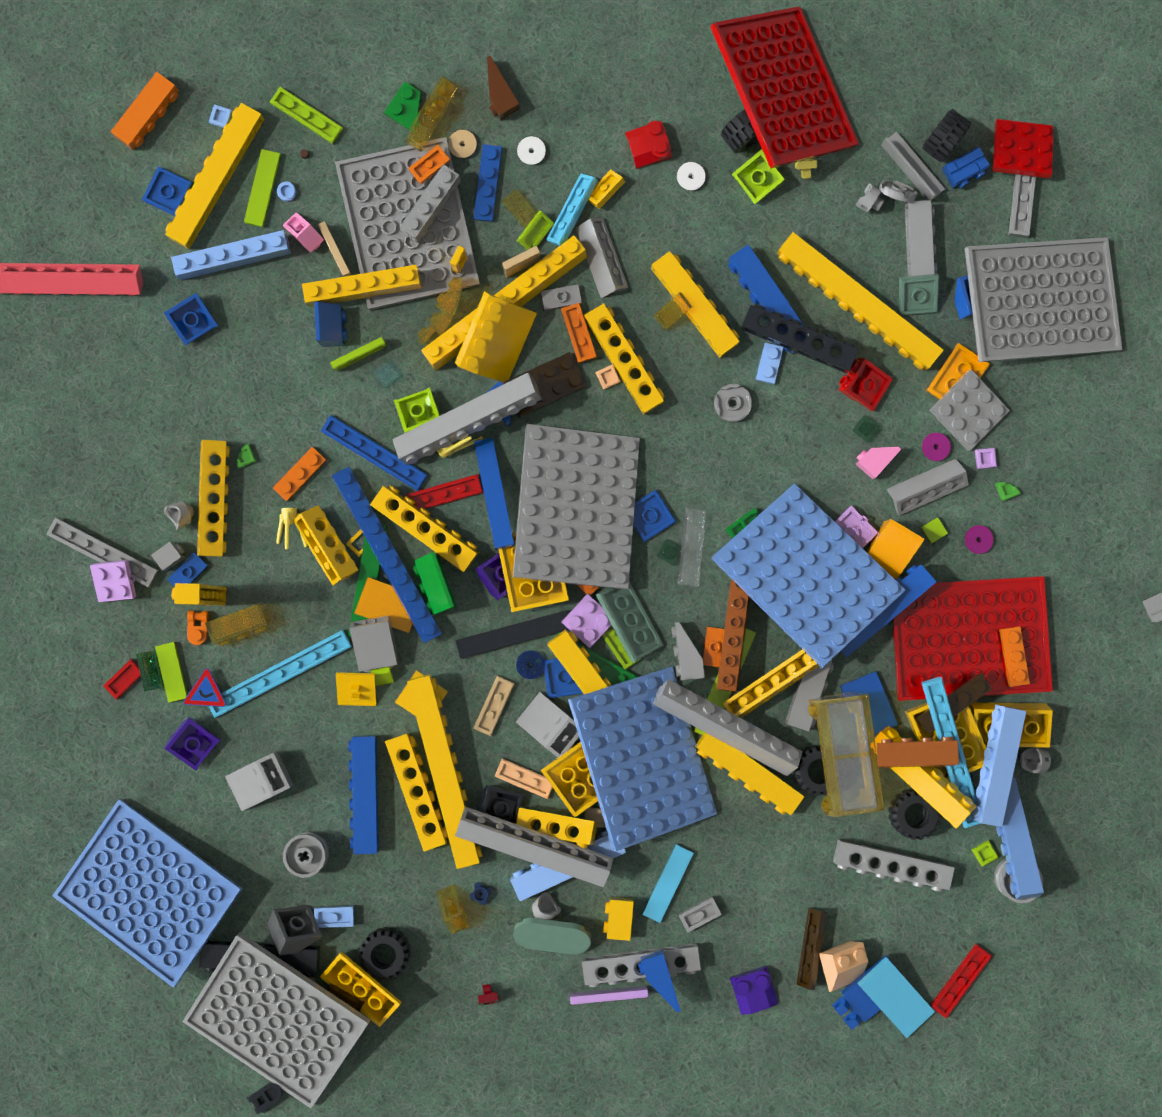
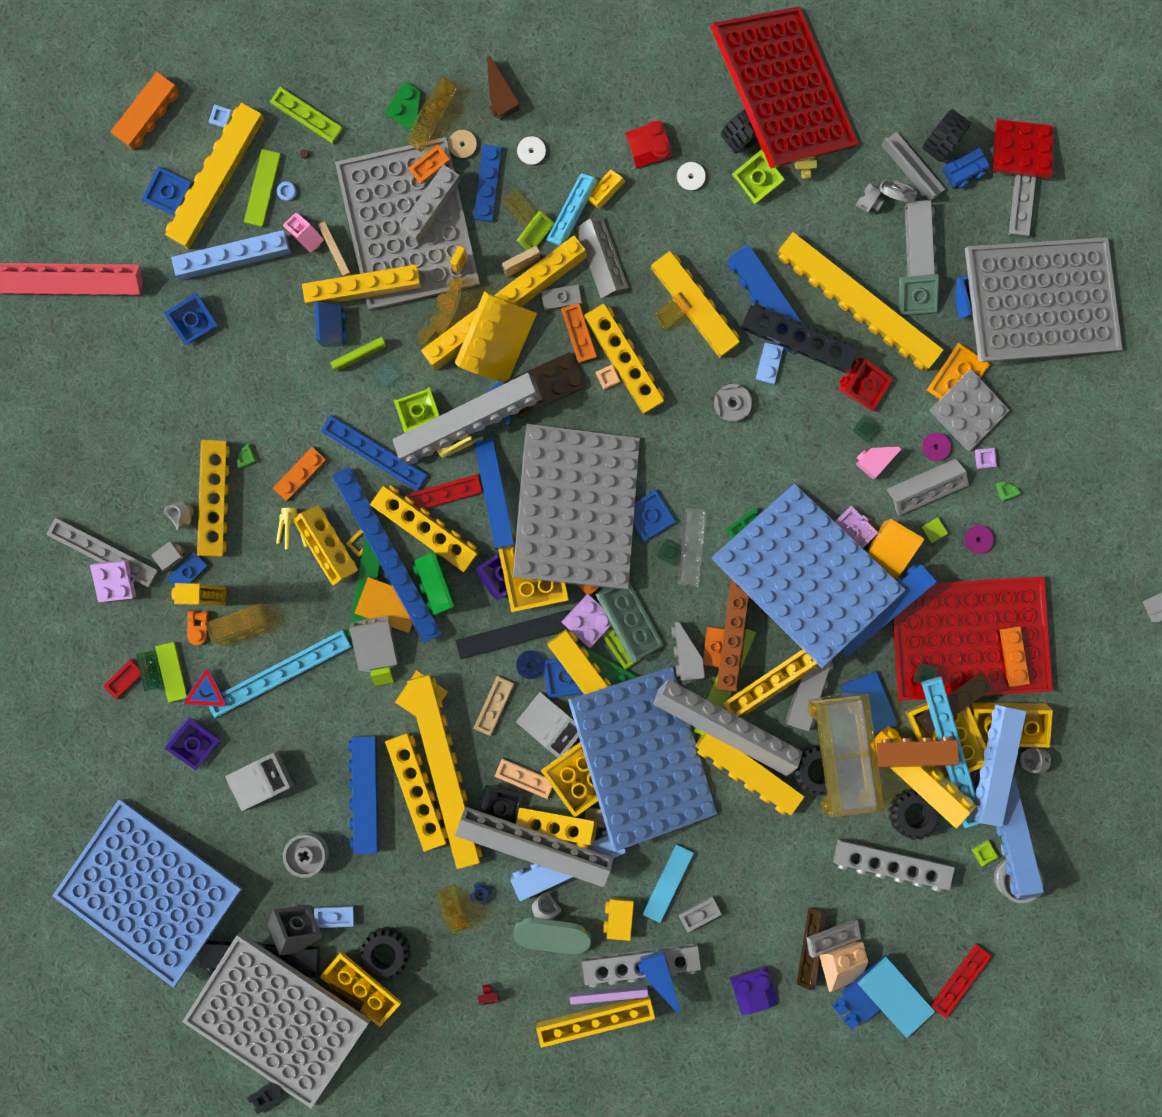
(356, 689): yellow piece -> none
(594, 1021): none -> yellow brick
(833, 938): none -> light grey tile
(924, 673): none -> clear green plate

